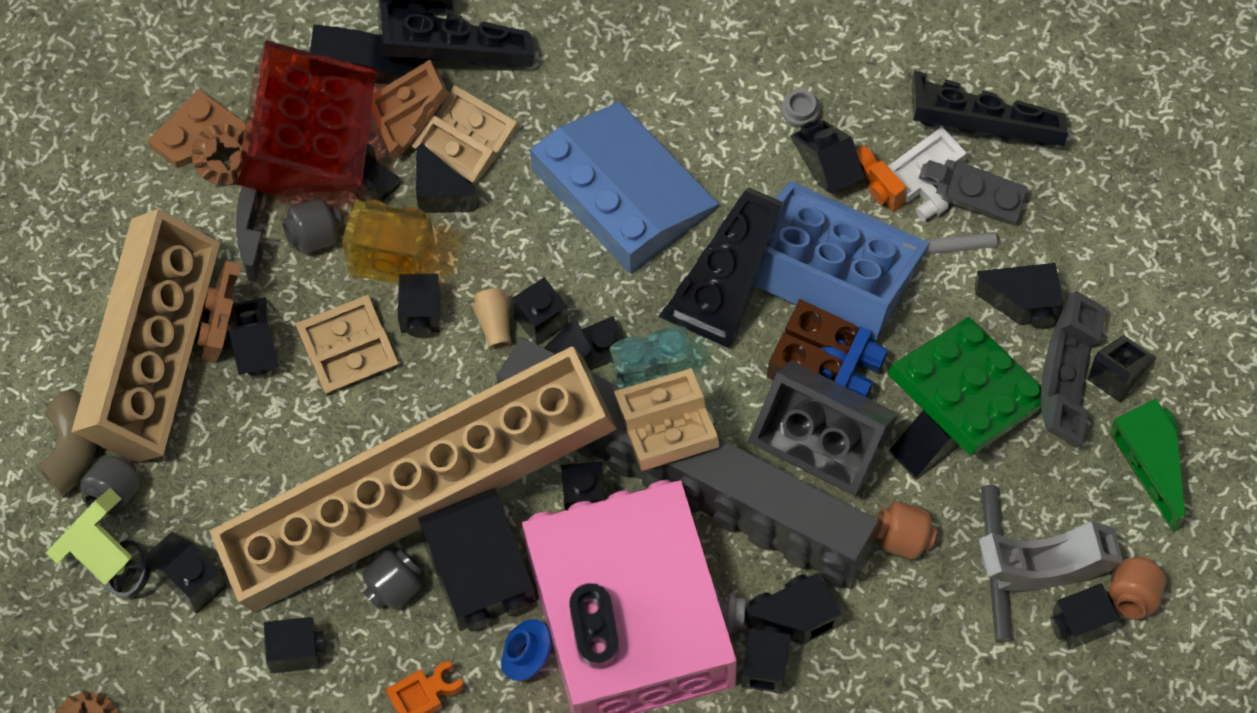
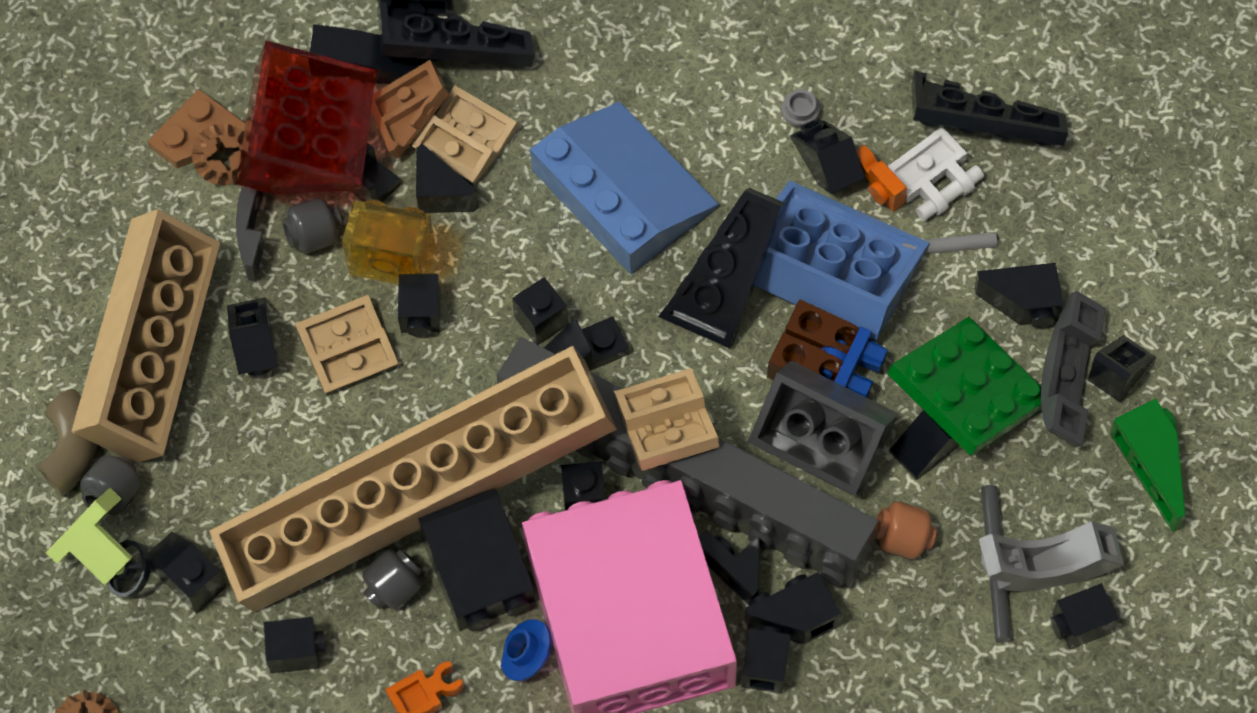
(219, 304): medium nougat wing -> none
(493, 315): tan cone -> none
(594, 627): black plate -> none
(645, 359): clear light blue brick -> none
(733, 613): light grey plate -> none
(738, 572): none -> black slope
(976, 189): dark grey hinge -> none
(1137, 587): nougat head -> none

